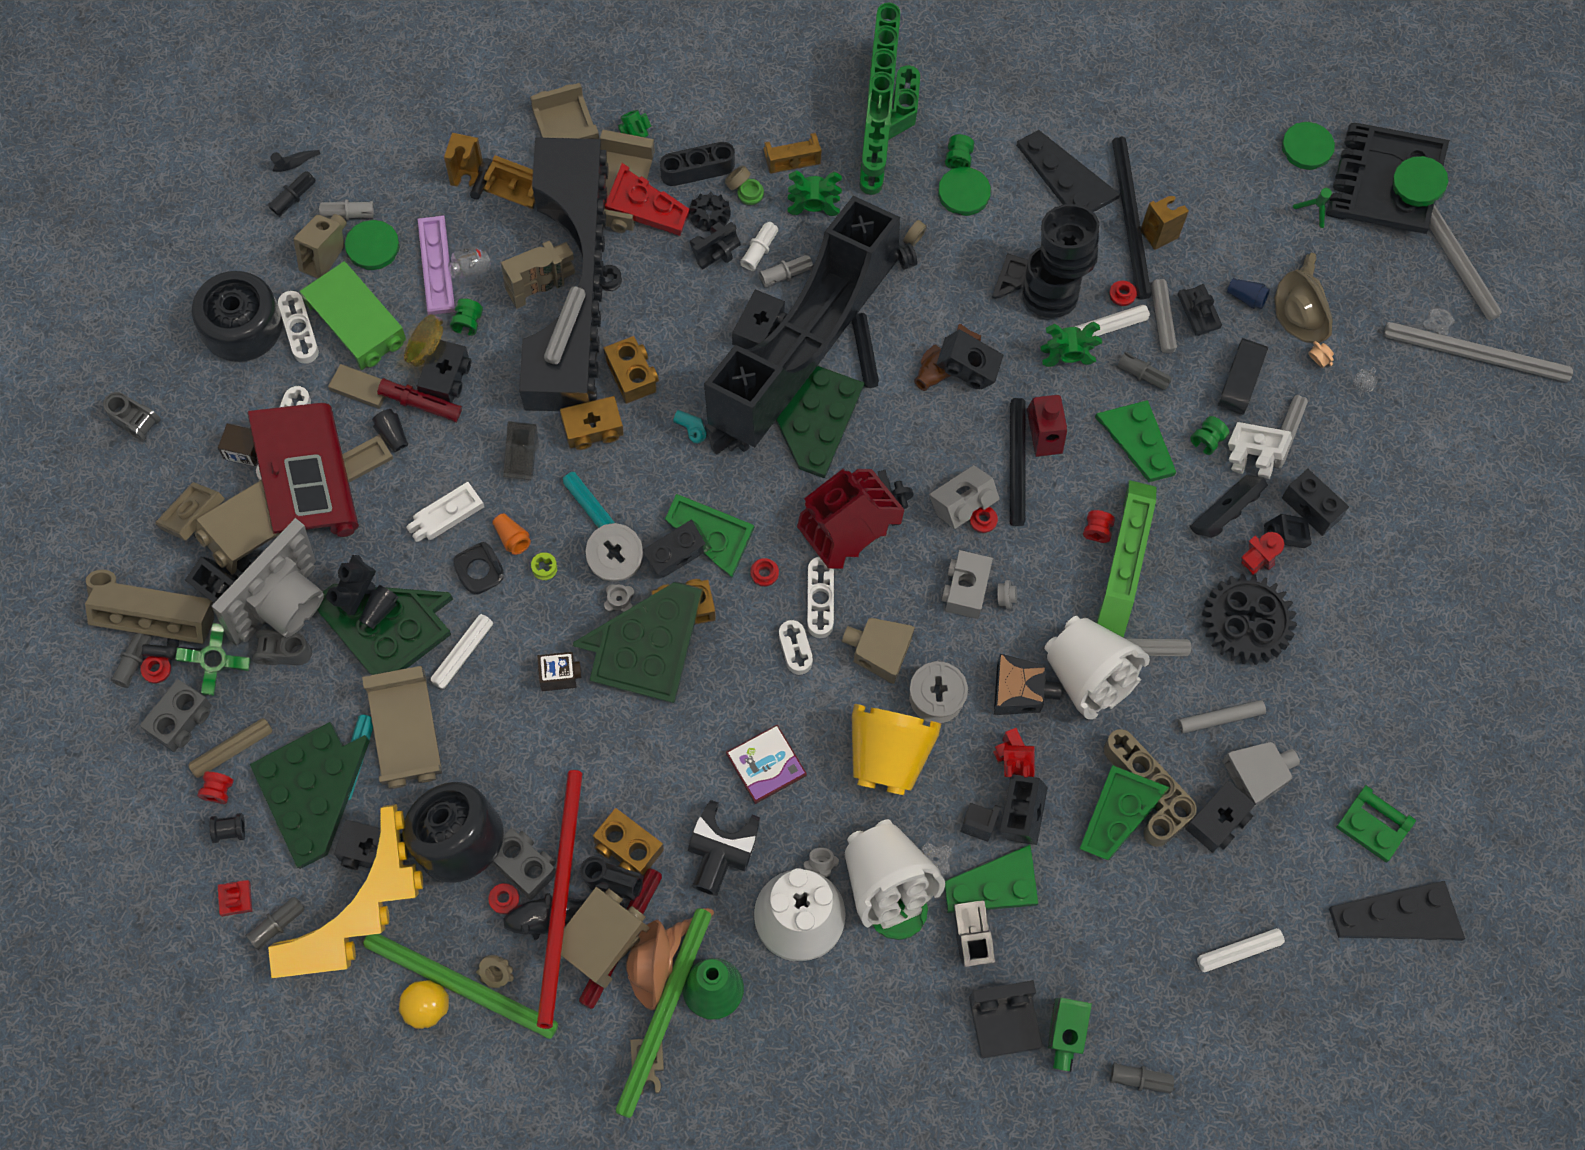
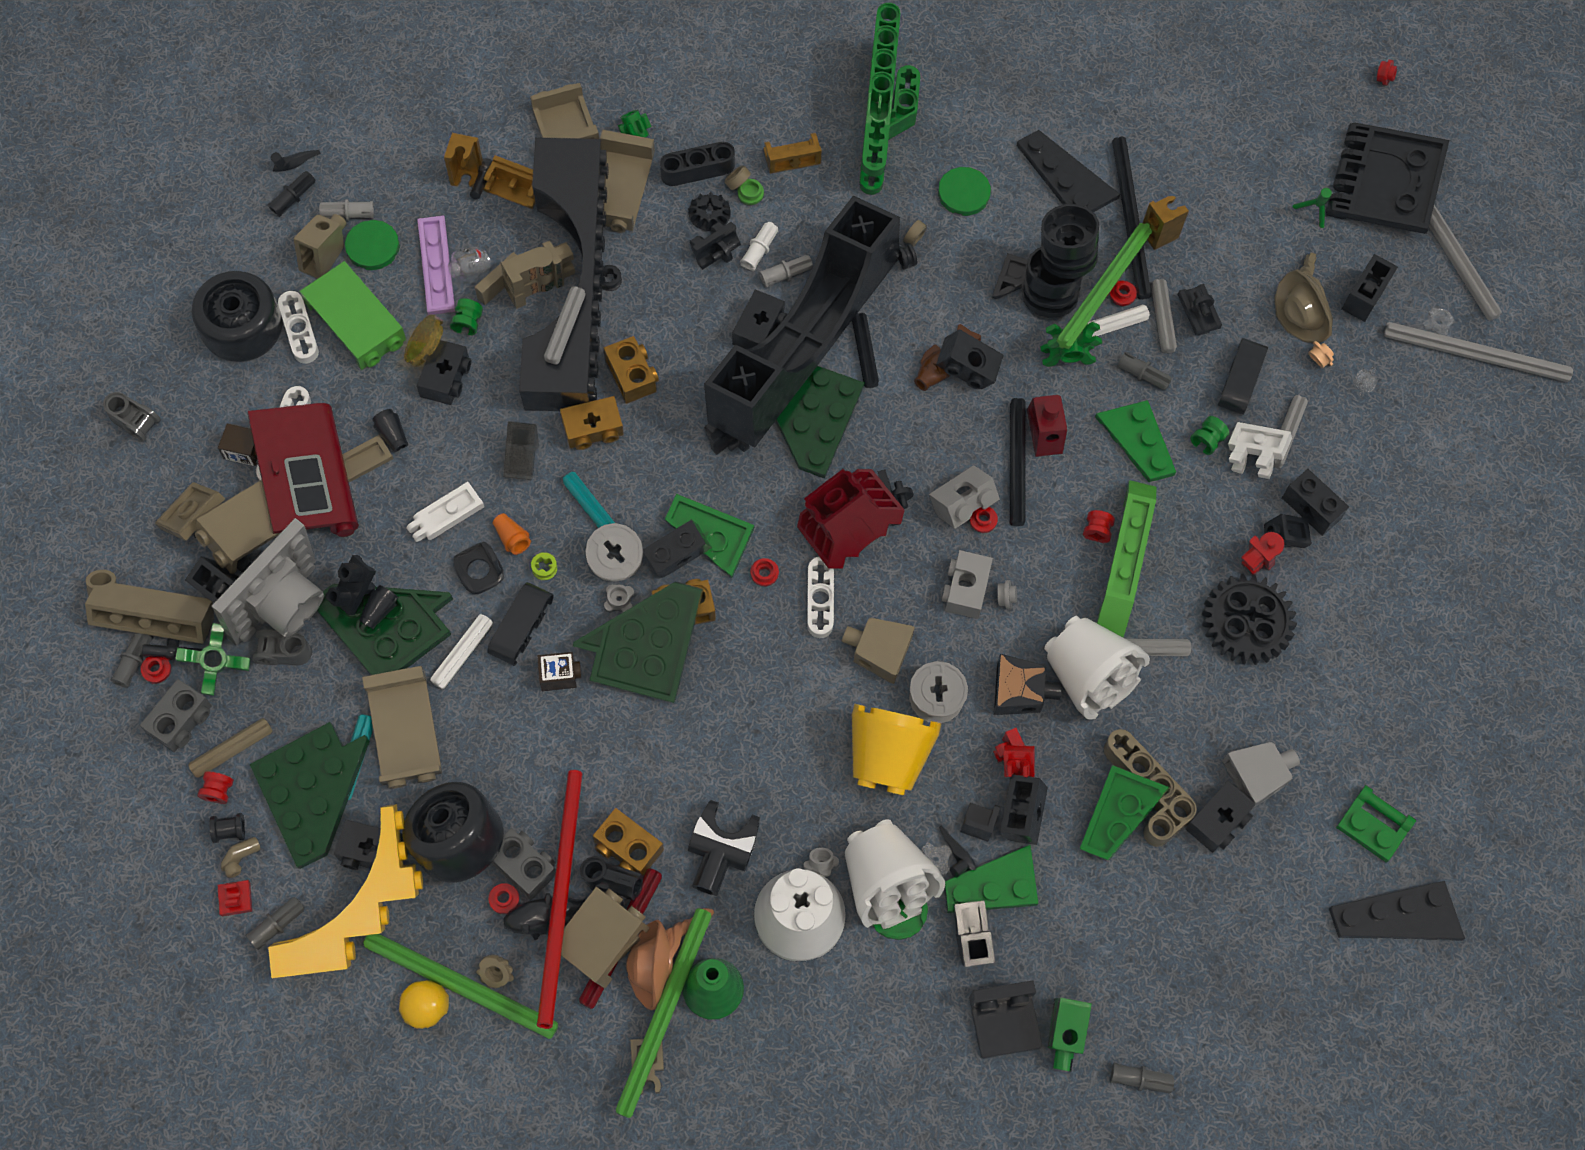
(231, 861): none -> dark tan arm
(357, 386): dark tan tile -> none
(408, 396): dark red pin -> none
(491, 284): none -> dark tan tile
(519, 622): none -> black beam
(646, 203): red wing -> none
(693, 425): teal arm -> none
(766, 764): tile -> none
(789, 649): white beam -> none
(814, 193): green pin -> none
(959, 152): green wheel -> none
(963, 858): none -> black bar
(1104, 286): none -> bright green axle
(1222, 716): light grey piece -> none
(1229, 506): black tile -> none
(1240, 950): white axle -> none
(1249, 292): dark blue cone -> none
(1308, 145): green tile -> none
(1369, 287): none -> black brick
(1386, 72): none -> red plate
(1420, 181): green tile -> none

